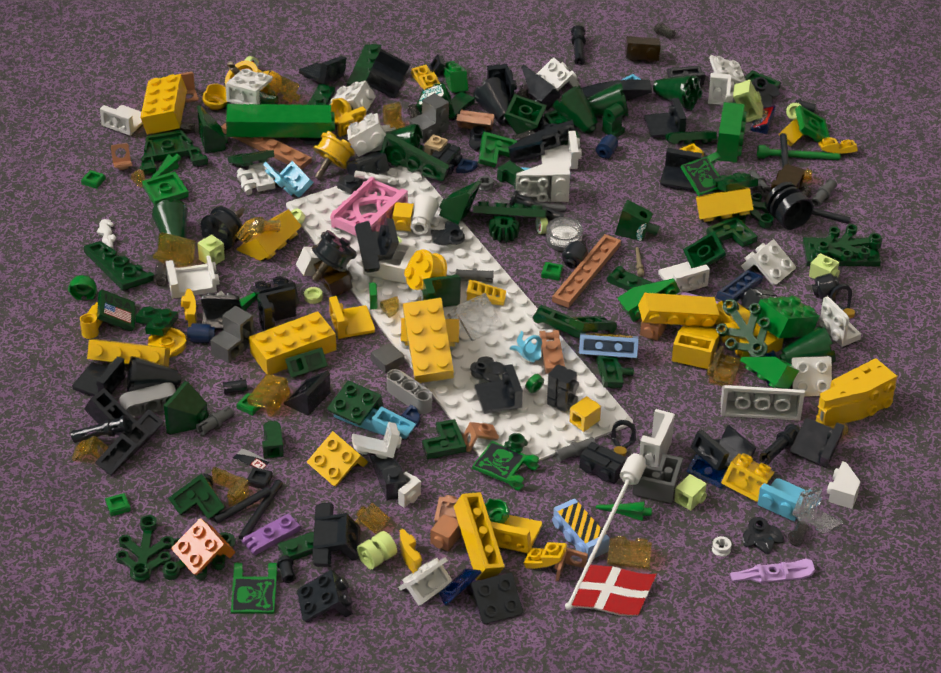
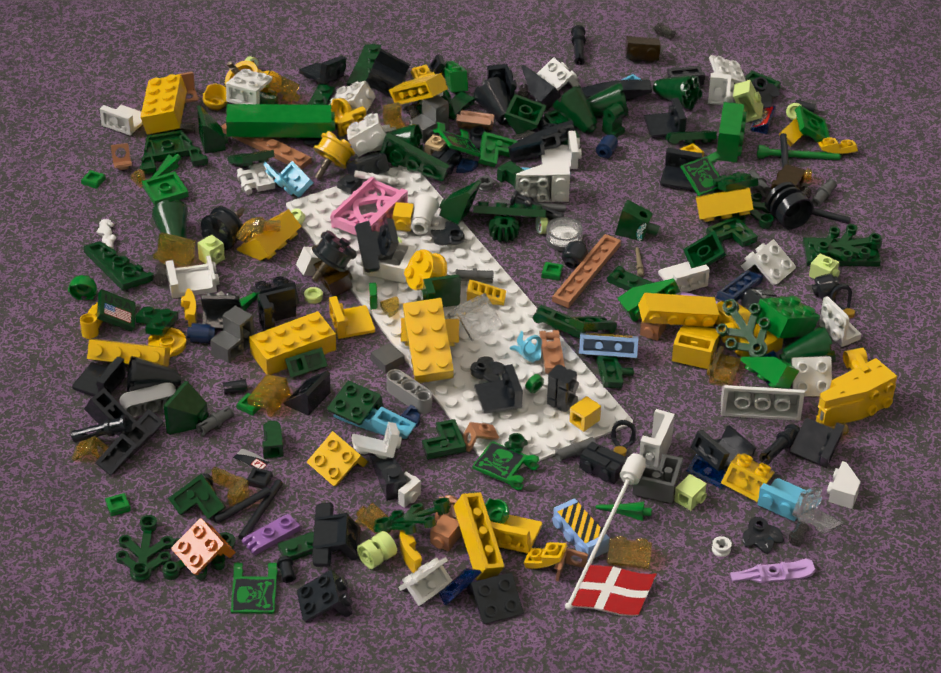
(412, 516): none -> dark green plant
(418, 89): none -> yellow brick
(457, 142): none -> green flag
(855, 358): none -> yellow piece

